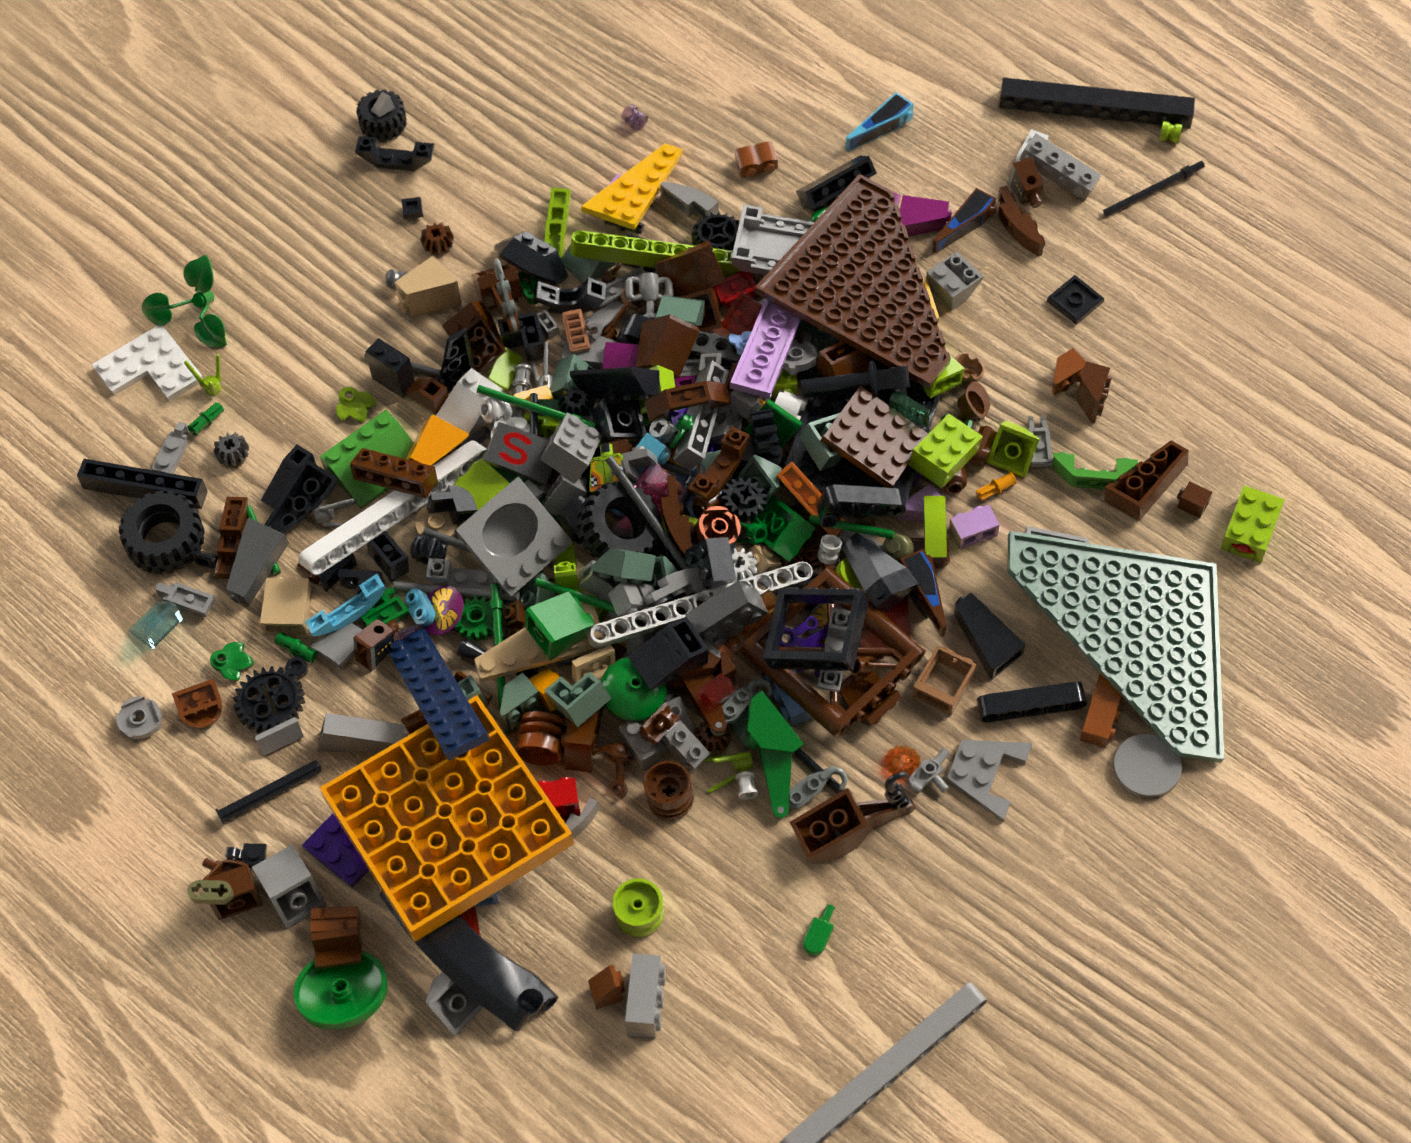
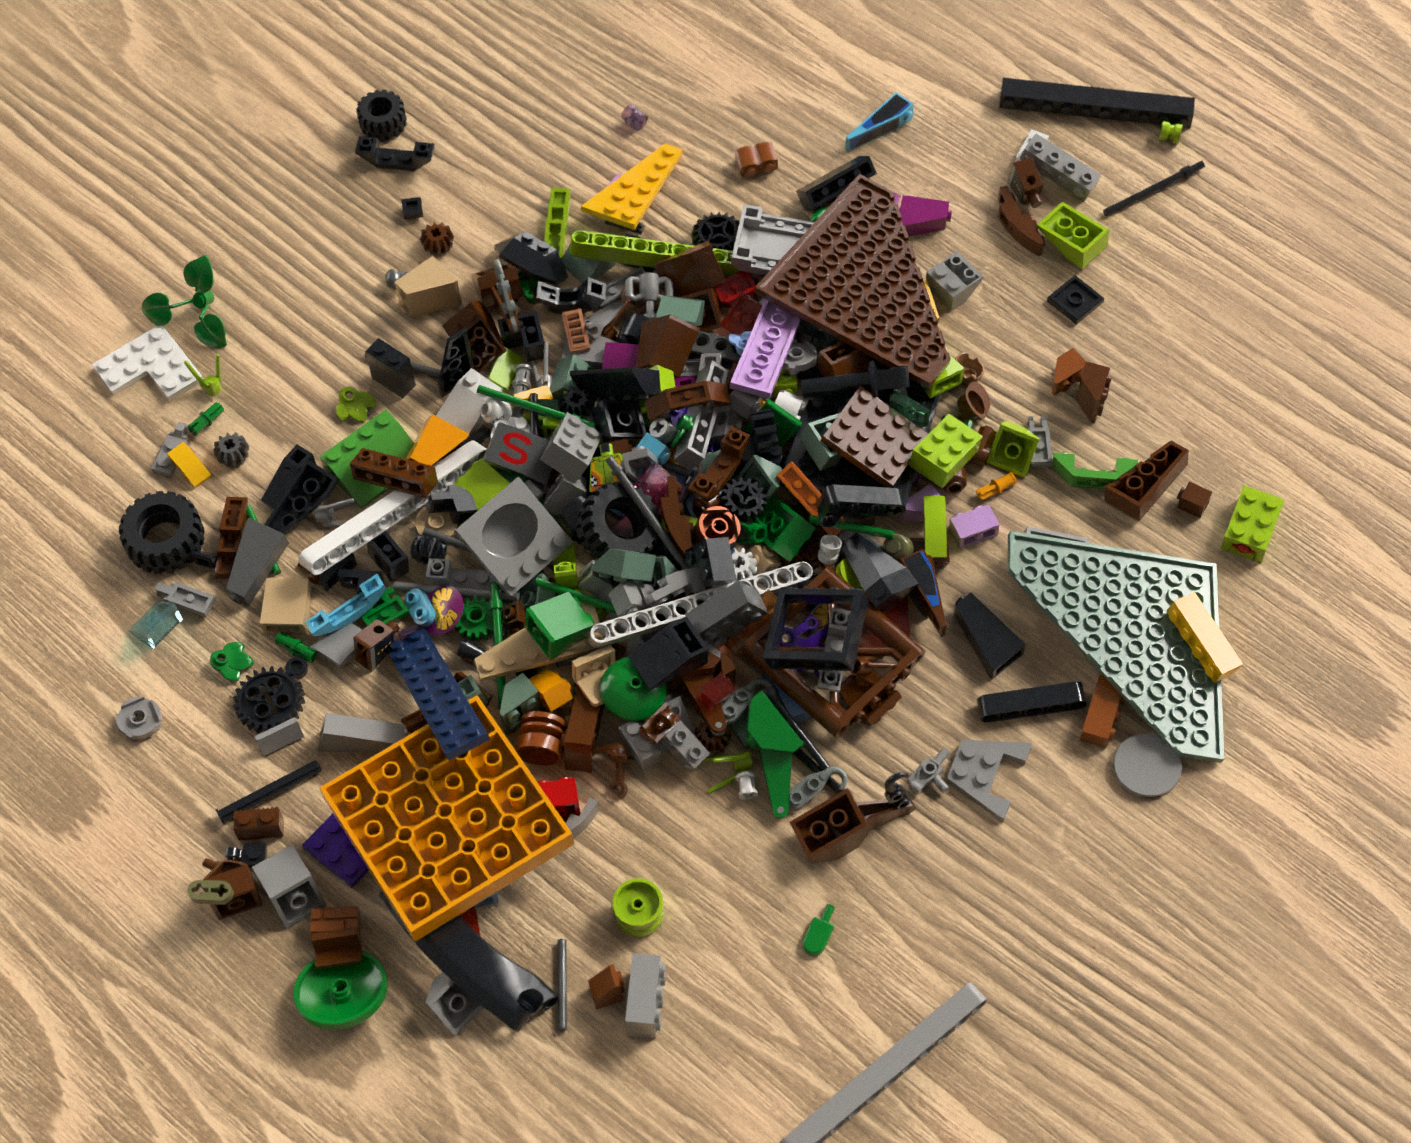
(137, 481): black brick -> none
(189, 464): none -> yellow slope
(199, 704): dark orange slope -> none
(258, 823): none -> reddish brown brick
(382, 105): light grey slope -> none
(428, 393): reddish brown slope -> none
(547, 324): light grey piece -> none
(562, 984): none -> dark grey bar
(579, 700): sand green brick -> none
(608, 275): reddish brown hand -> none
(668, 779): reddish brown wheel -> none
(689, 199): light grey slope -> none
(771, 693): none -> black piece
(893, 765): clear orange gear -> none
(936, 697): medium nougat window -> none
(970, 215): slope -> none
(1074, 234): none -> lime slope
(1204, 637): none -> brick

